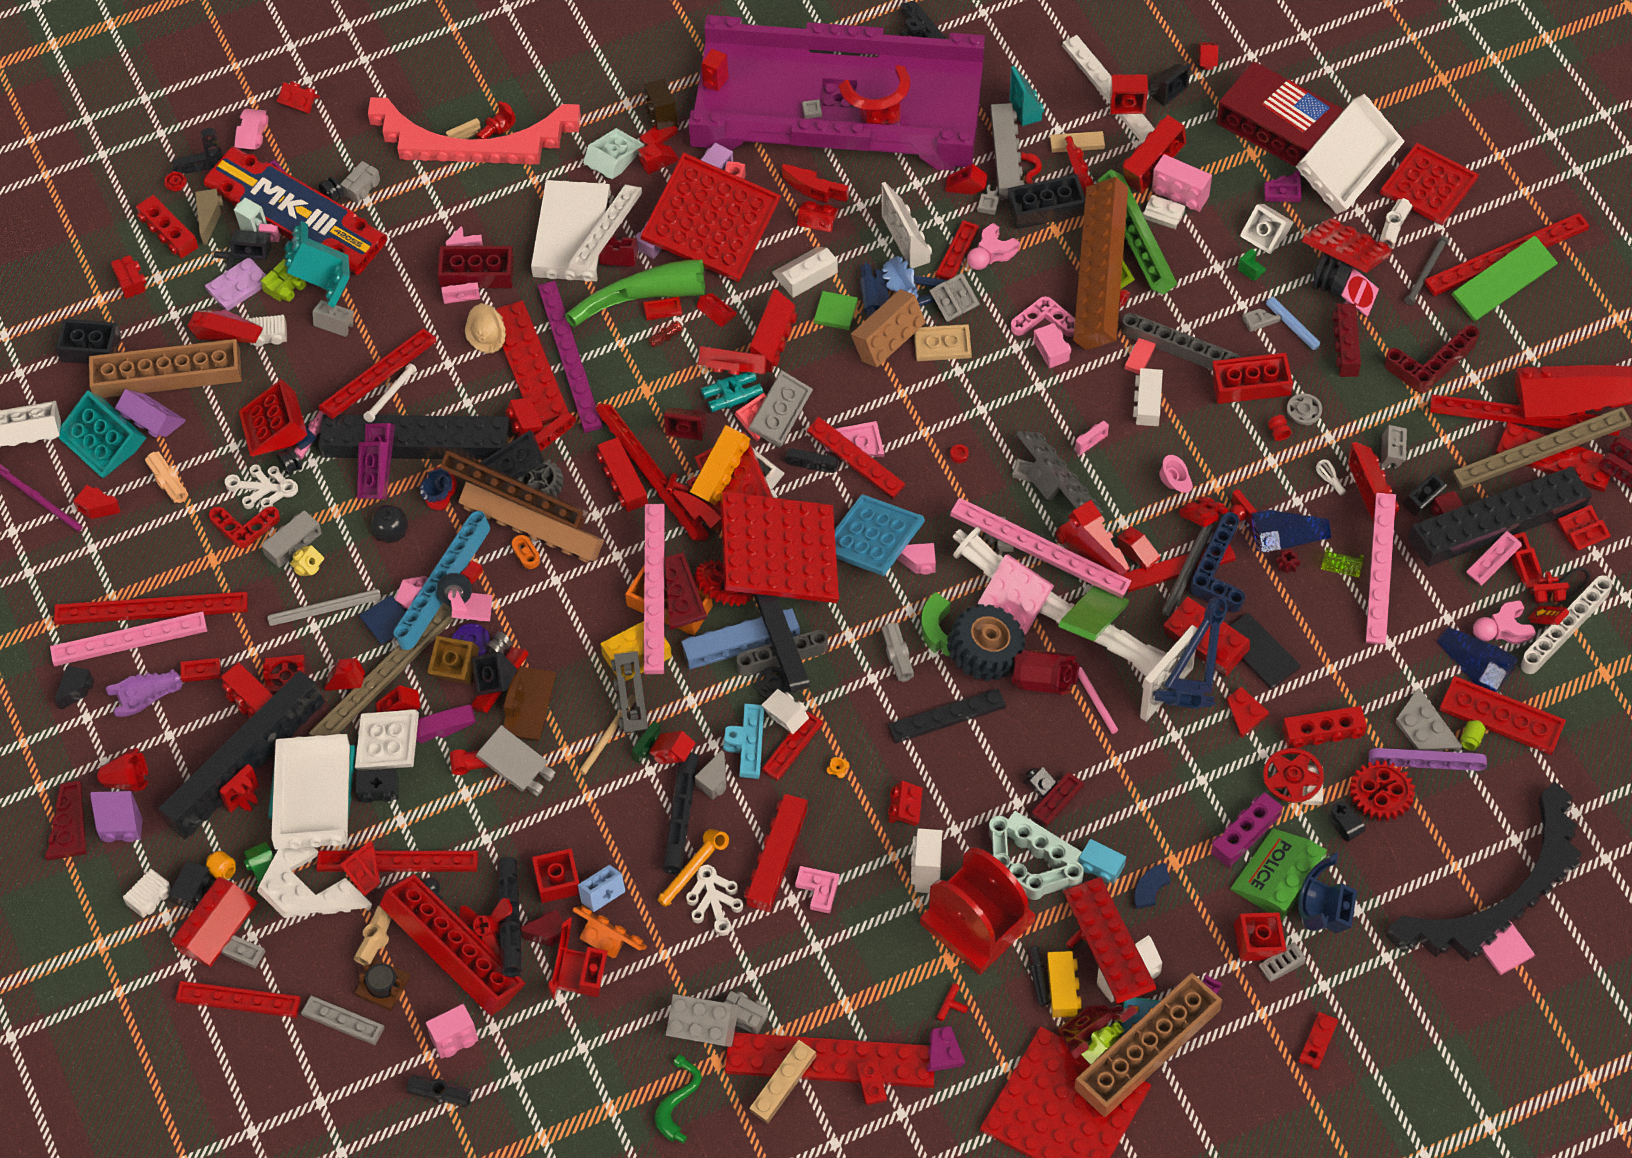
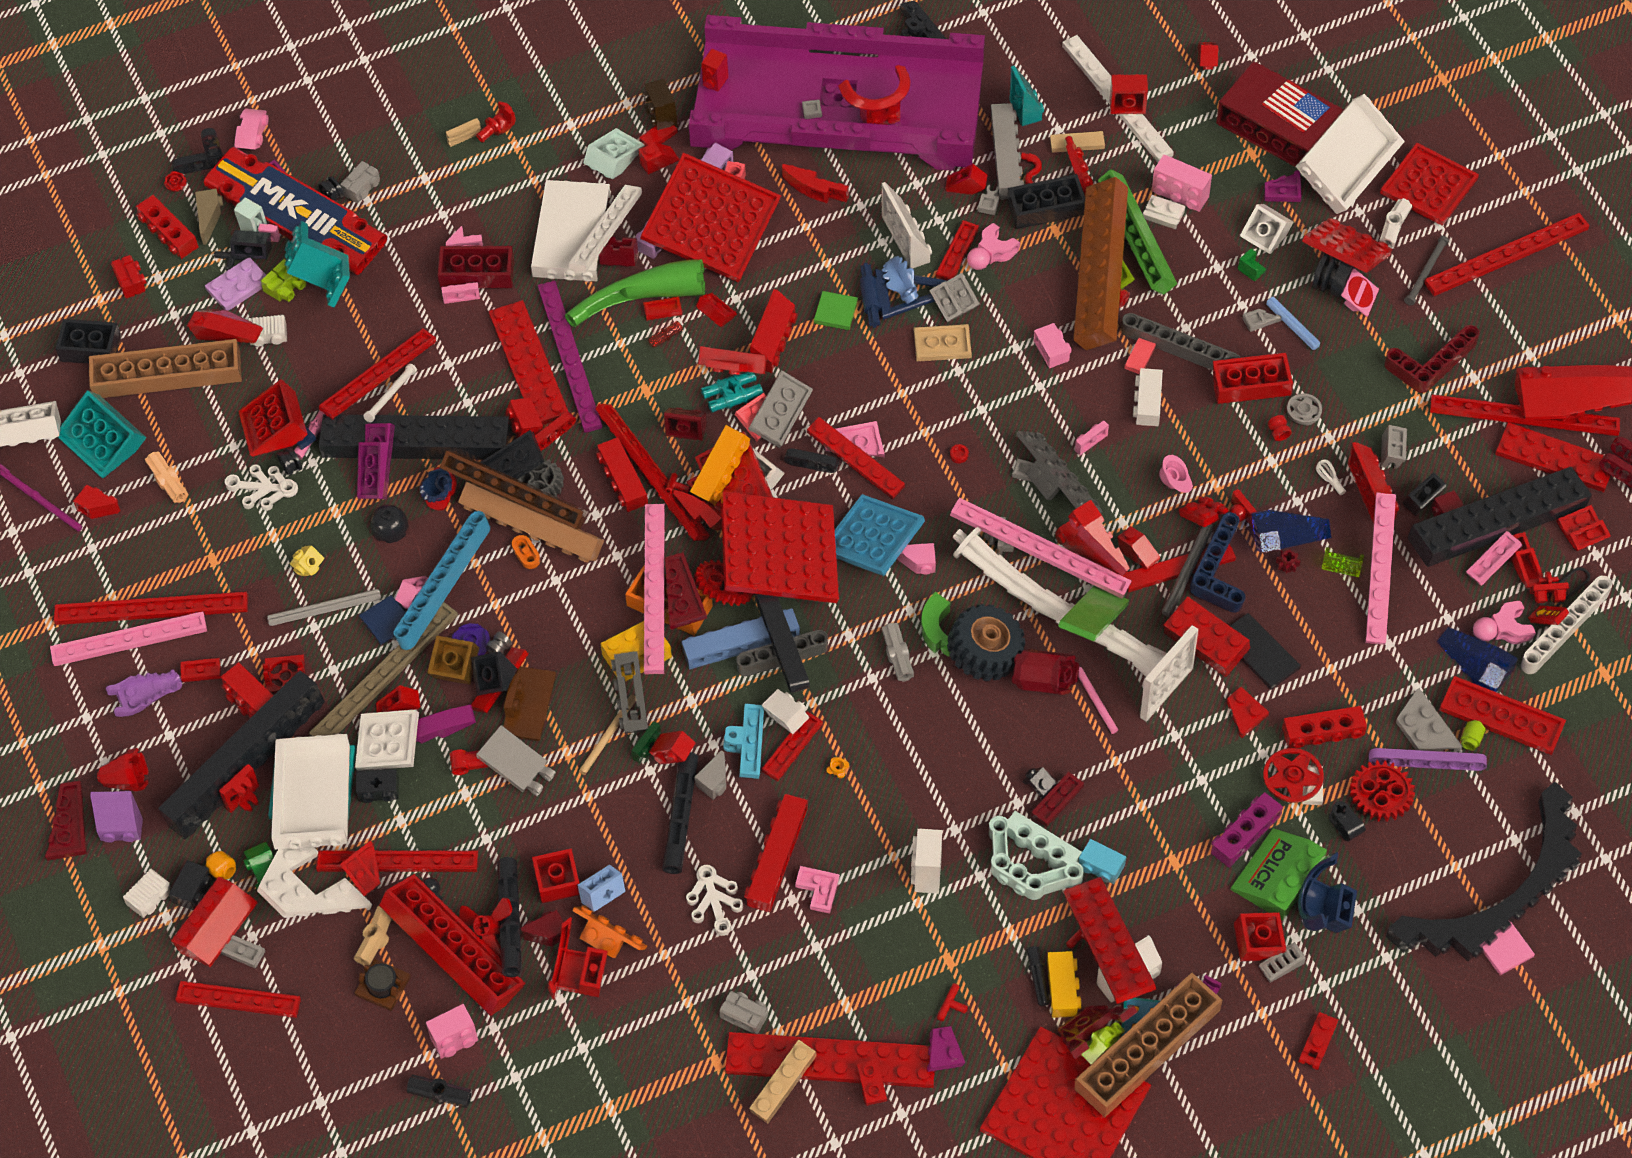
(73, 686): black slope -> none
(148, 413): medium lavender slope -> none
(241, 531): red beam -> none
(290, 538): light grey brick -> none
(296, 97): red bracket -> none
(333, 319): light grey hinge -> none
(342, 1020): light grey tile -> none
(345, 675): red slope -> none
(457, 591): plate -> none
(472, 571): red piece -> none
(485, 329): tan piece -> none
(516, 148): coral arch -> none
(663, 1112): green animal -> none
(694, 864): light orange piece -> none
(702, 1020): light grey brick -> none
(771, 682): black wheel -> none
(807, 270): white slope -> none
(817, 216): red bracket -> none
(888, 328): medium nougat brick -> none
(905, 803): red bracket -> none
(946, 716): black plate -> none
(978, 910): red piece -> none
(1017, 591): bright pink plate -> none
(1046, 312): bright pink beam -> none
(1149, 885): dark blue tile -> none
(1166, 139): red brick -> none
(1170, 83): black slope -> none
(1189, 692): dark blue piece -> none
(1347, 340): dark red brick -> none
(1504, 278): bright green tile -> none
(1541, 448): dark tan plate -> none

